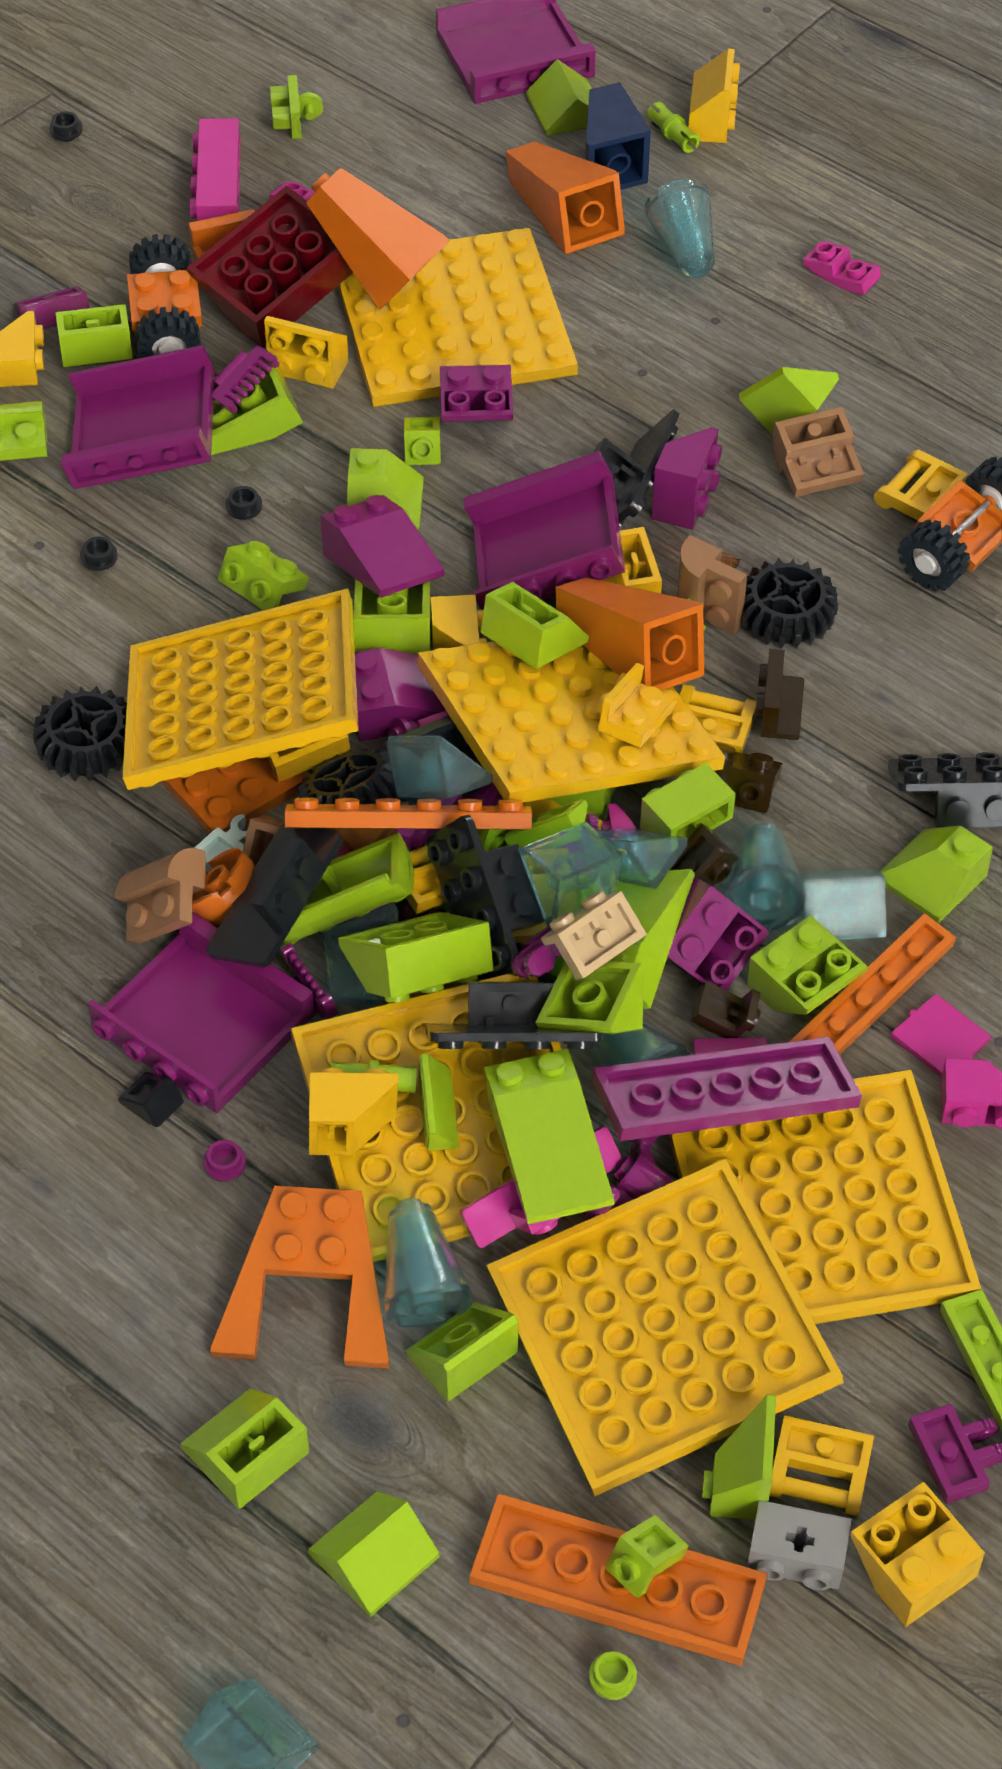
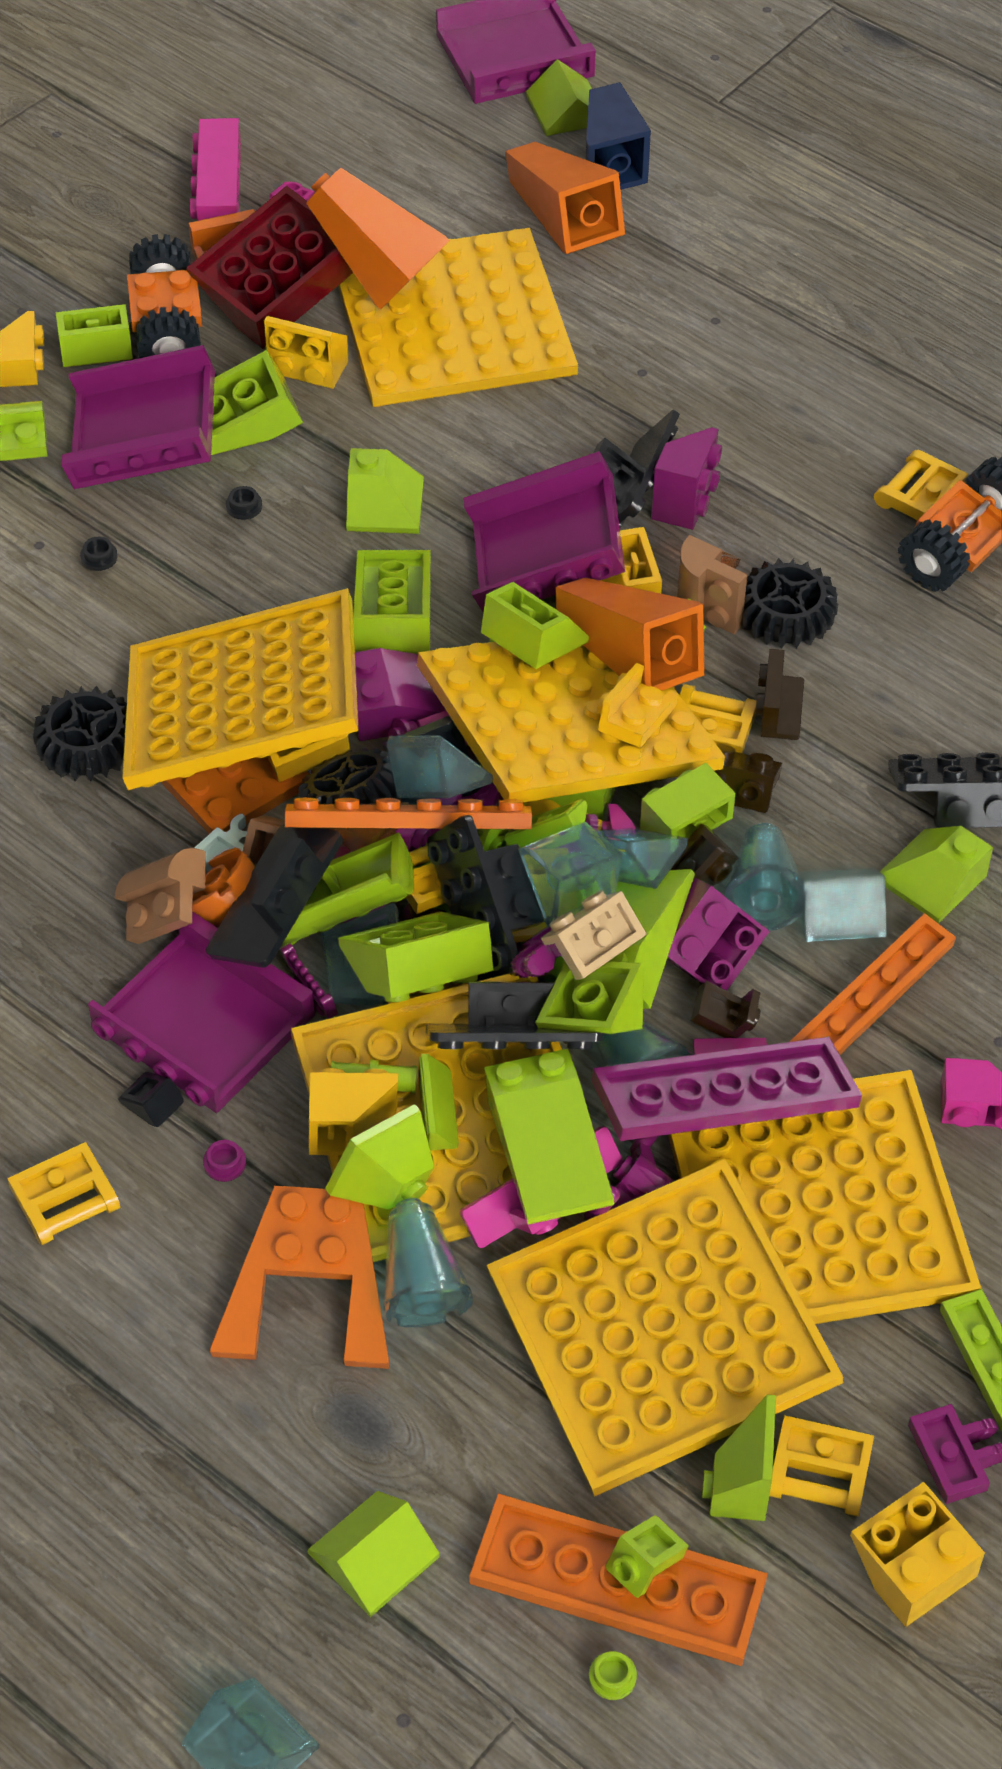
(47, 305): magenta slope -> none
(57, 1182): none -> yellow plate
(65, 126): black plate -> none
(237, 373): magenta piece -> none
(248, 1445): lime slope -> none
(260, 574): lime bracket -> none
(289, 106): lime hips -> none
(378, 546): magenta slope -> none
(385, 1162): none -> lime slope
(422, 440): lime bracket -> none
(455, 621): yellow slope -> none
(465, 1348): lime slope -> none
(476, 393): magenta slope -> none
(673, 127): lime pin -> none
(684, 225): clear light blue cone -> none
(713, 97): yellow slope -> none
(787, 394): lime slope -> none
(802, 968): lime slope -> none
(816, 452): medium nougat brick -> none
(819, 1534): light grey brick -> none
(835, 265): dark pink slope -> none
(939, 1033): dark pink piece -> none

